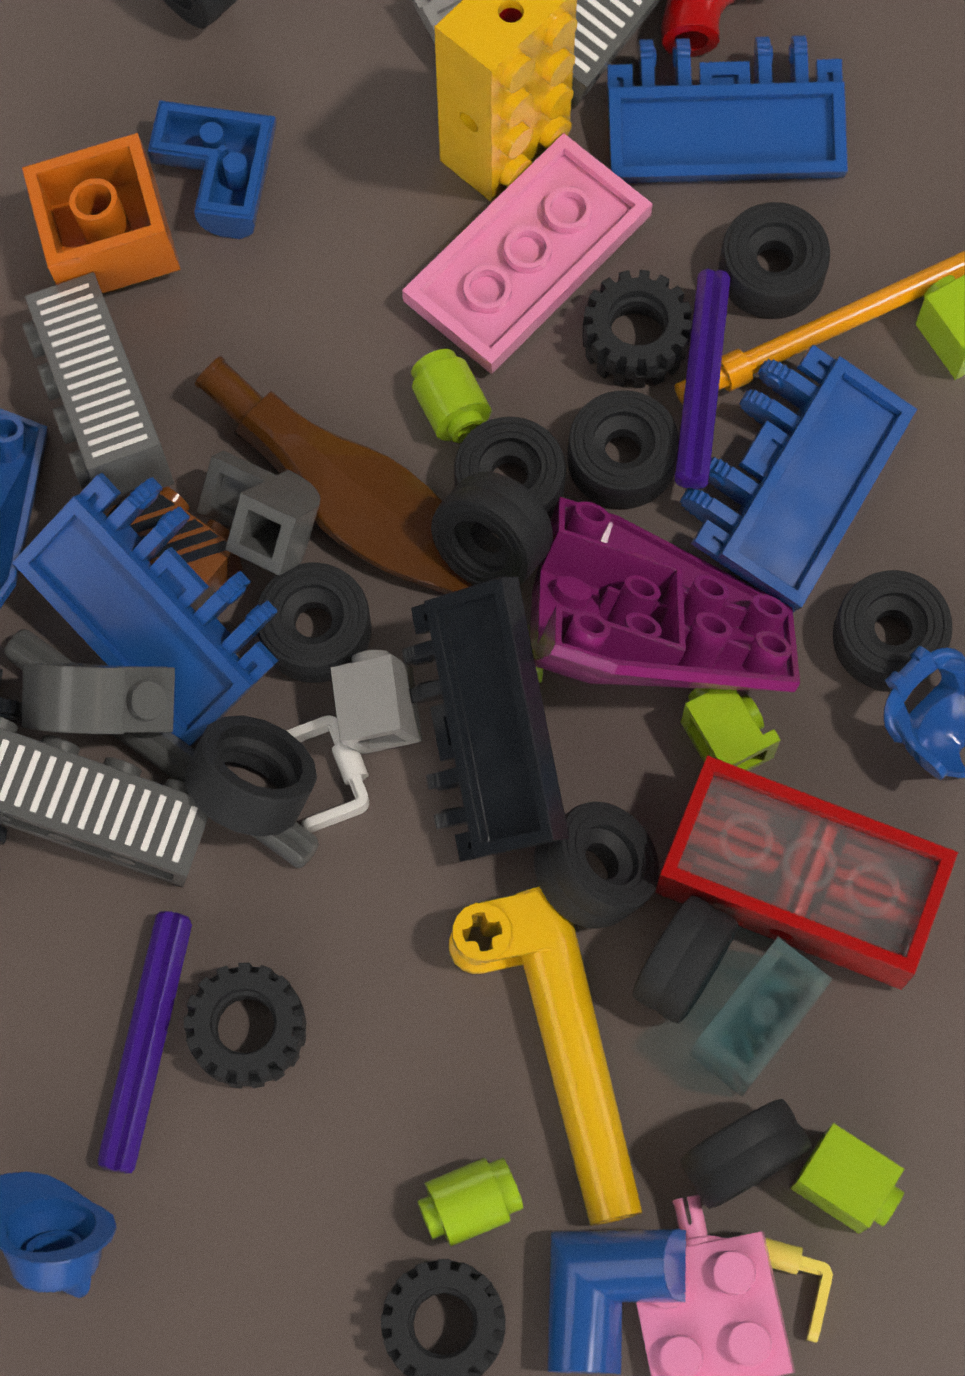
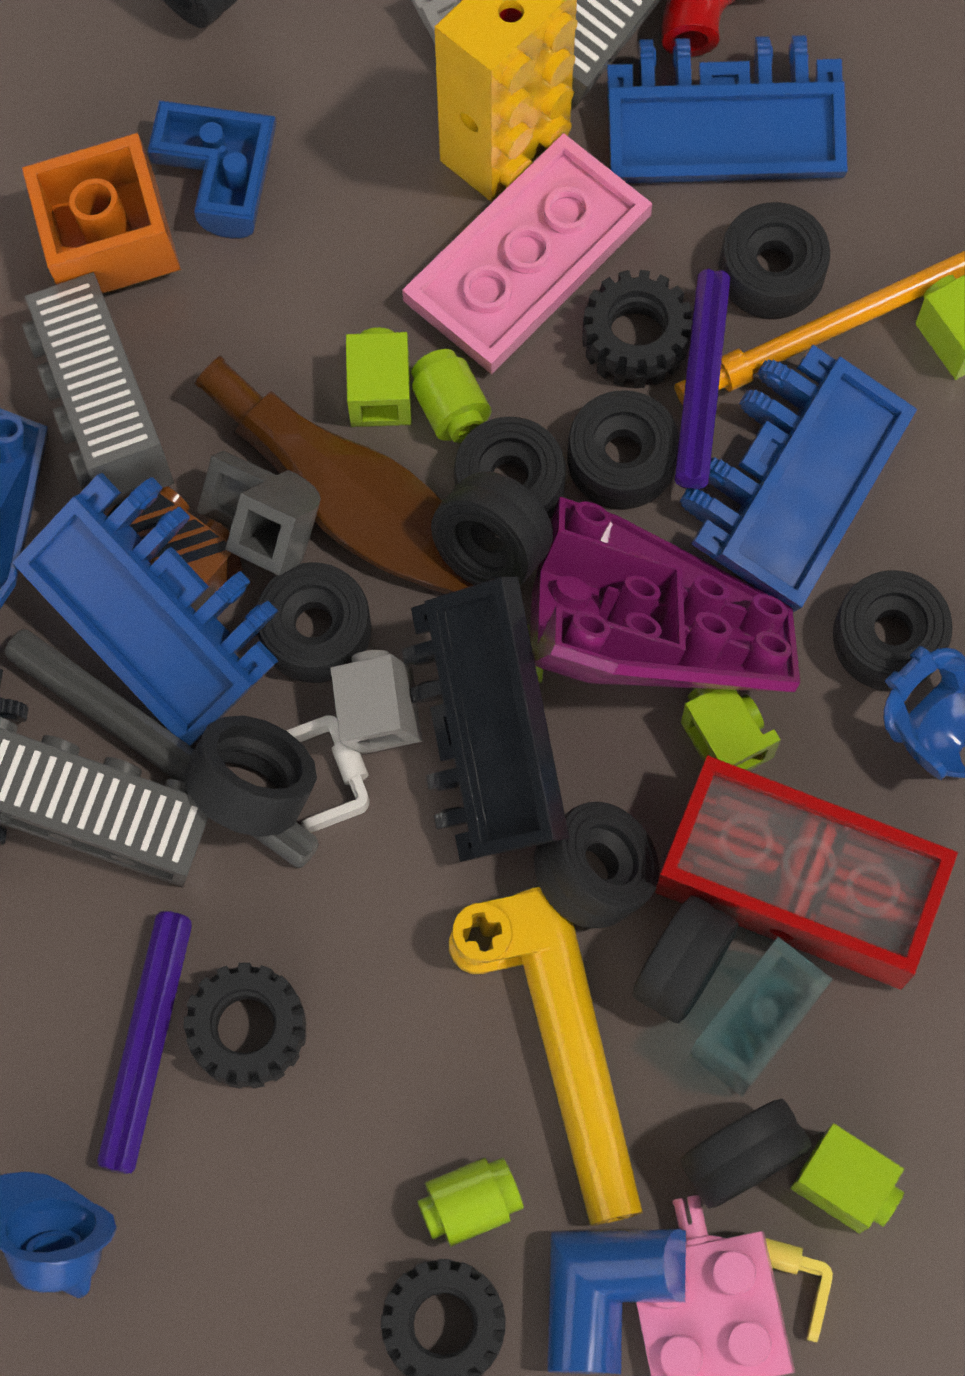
(97, 698): dark grey brick -> none
(378, 378): none -> lime brick

